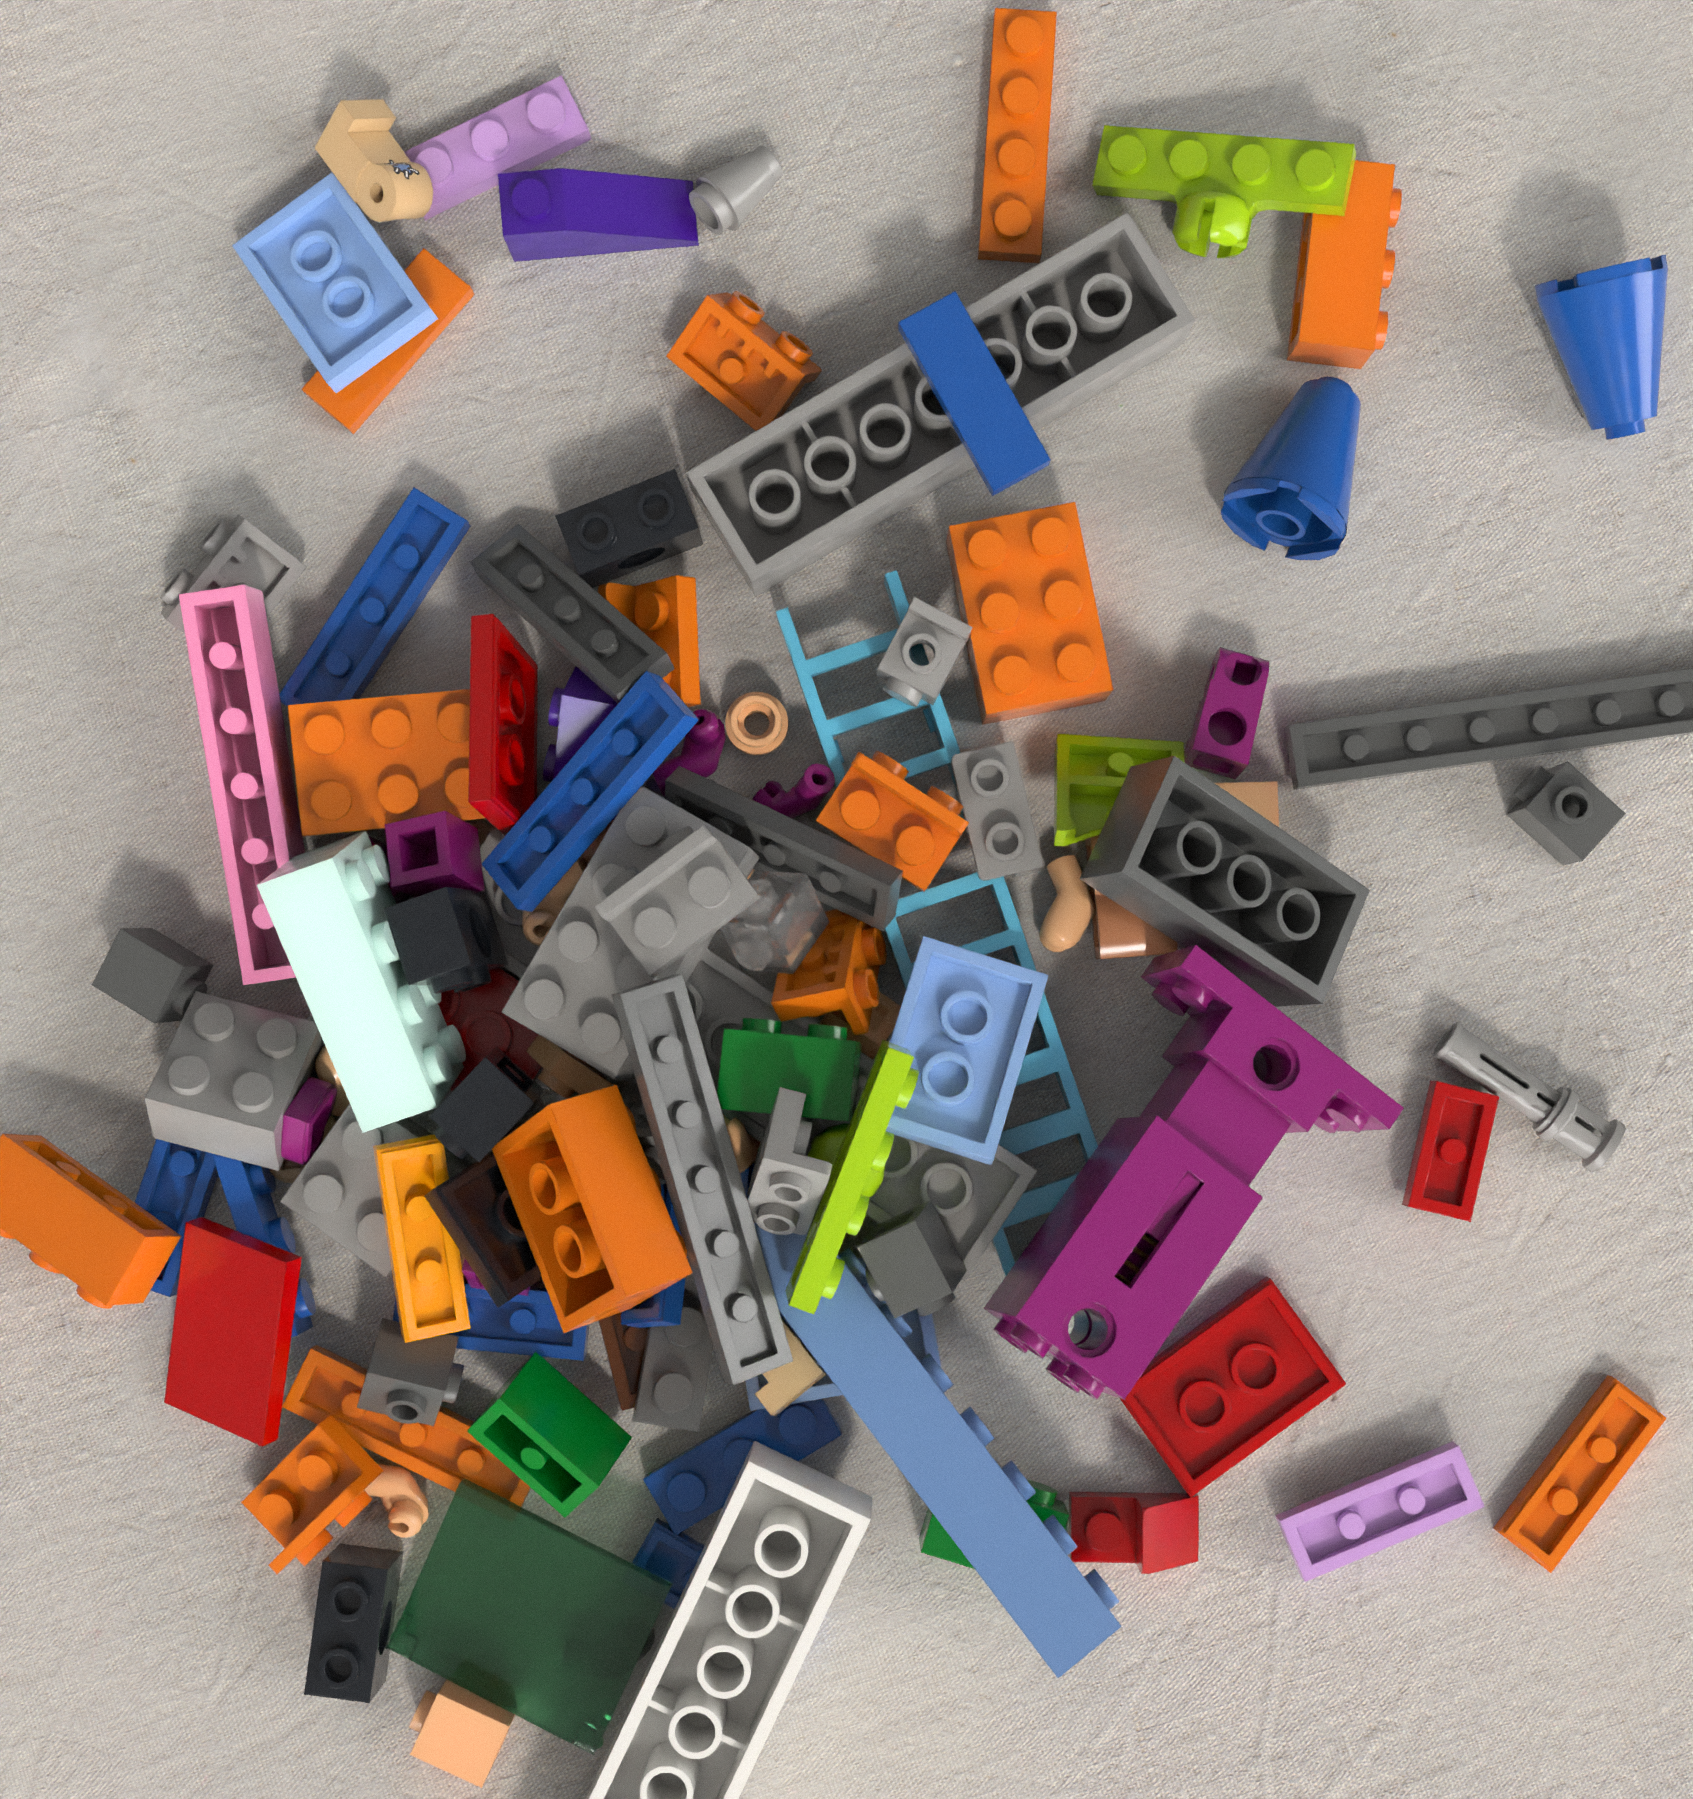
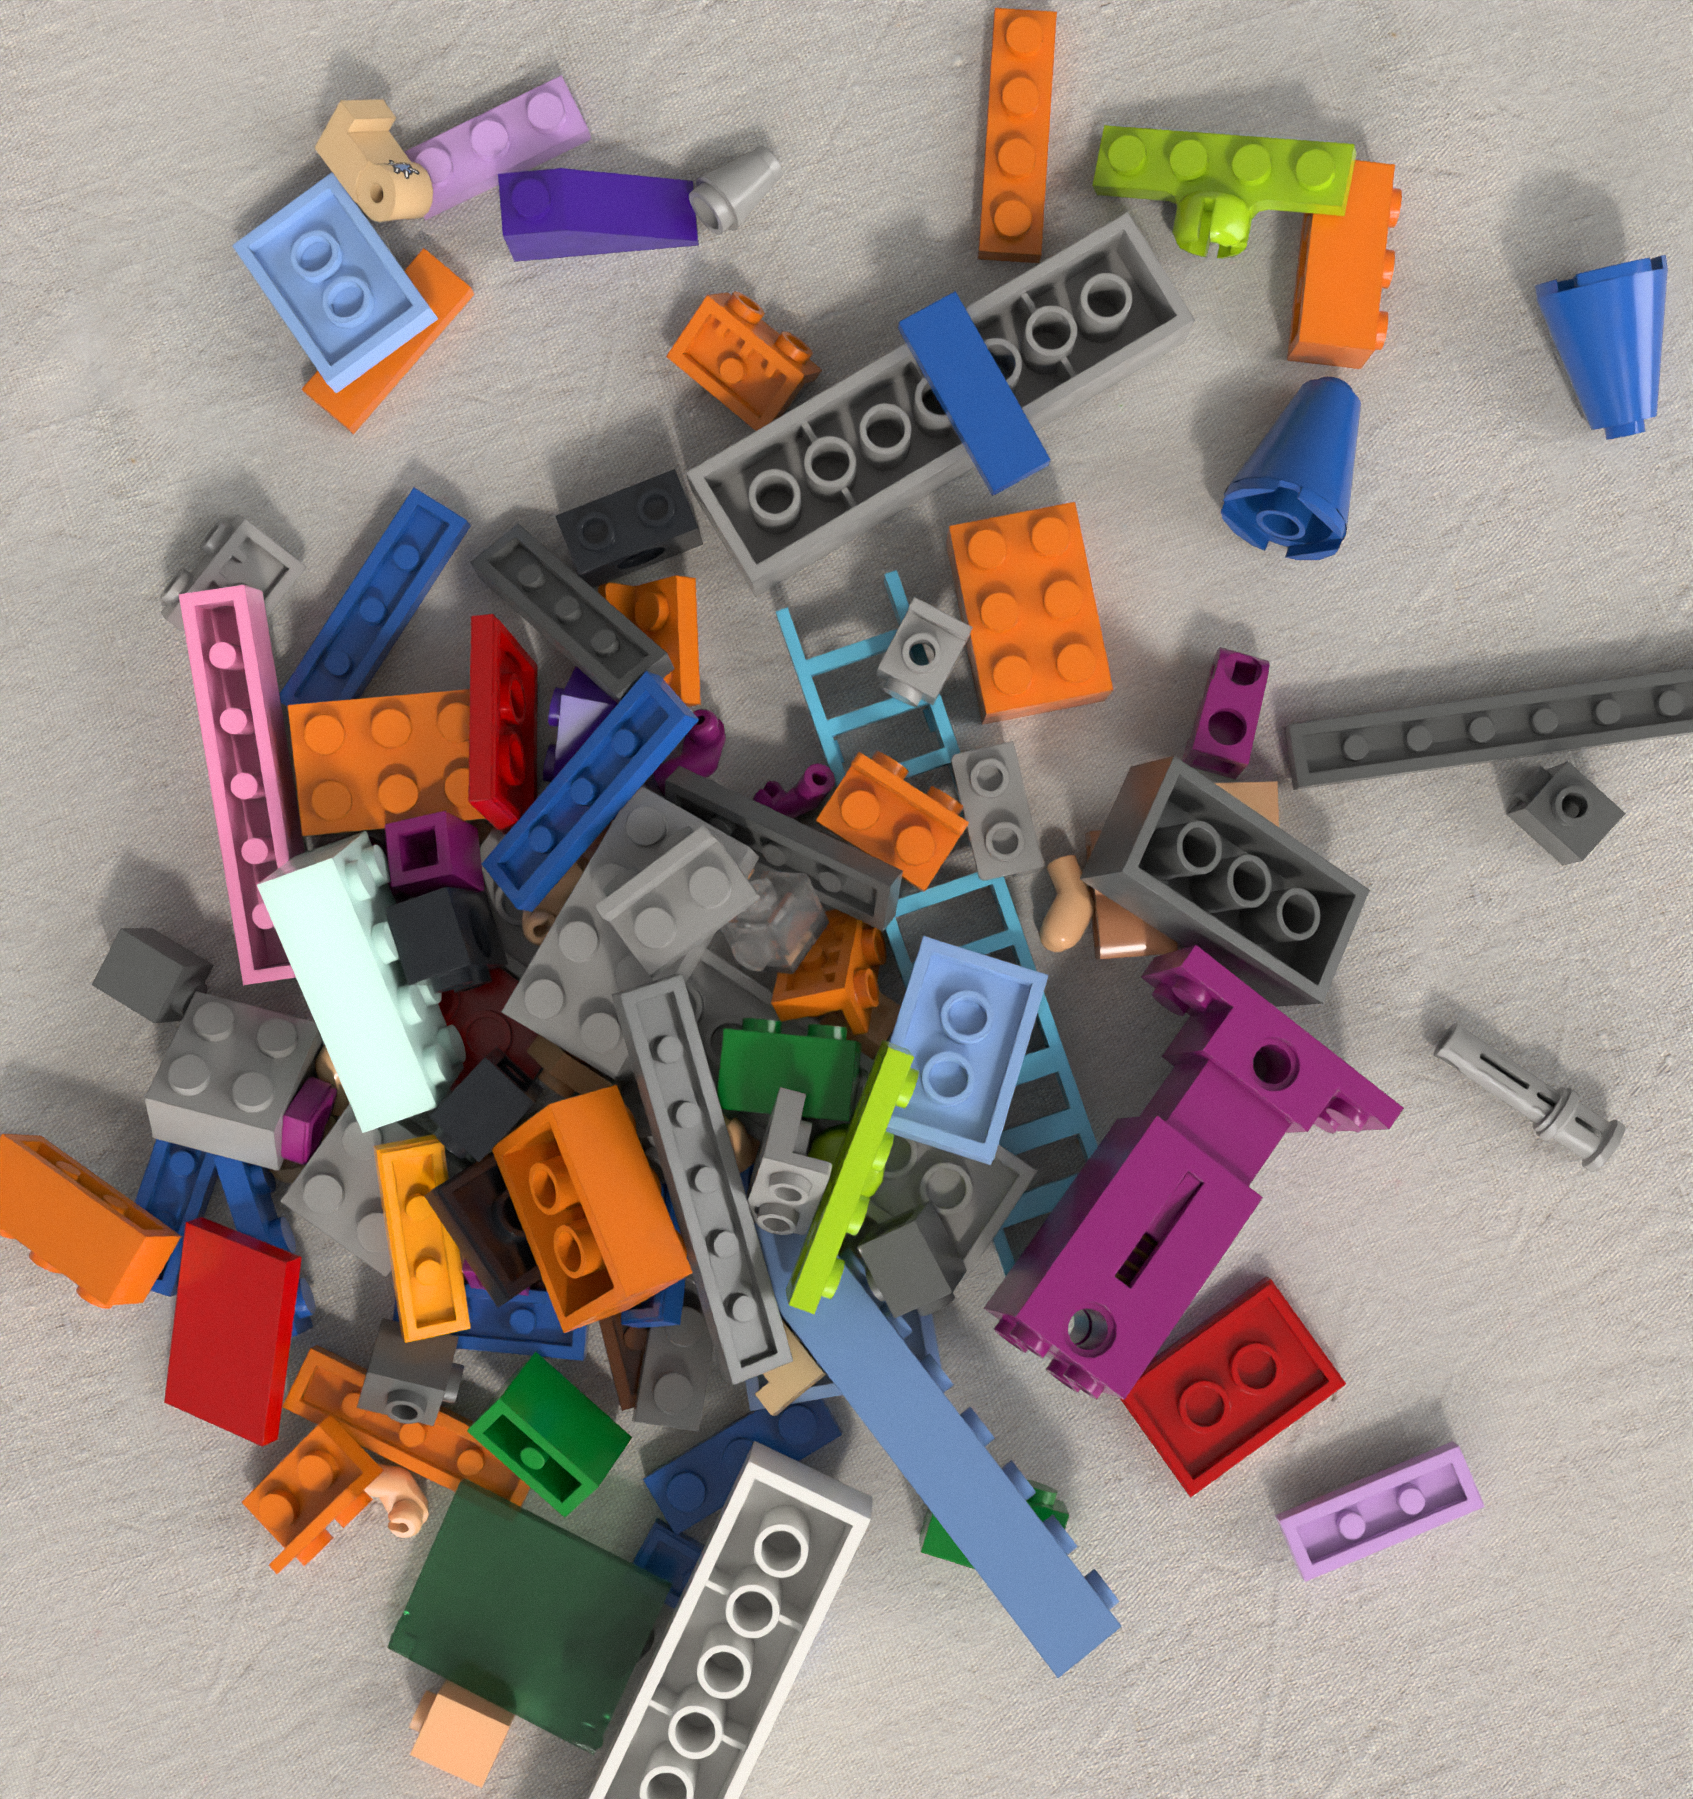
(353, 1623): black brick -> none
(751, 704): light nougat plate -> none
(1091, 775): lime wing -> none
(1136, 1528): red slope -> none
(1450, 1150): red plate -> none
(1579, 1473): orange tile -> none

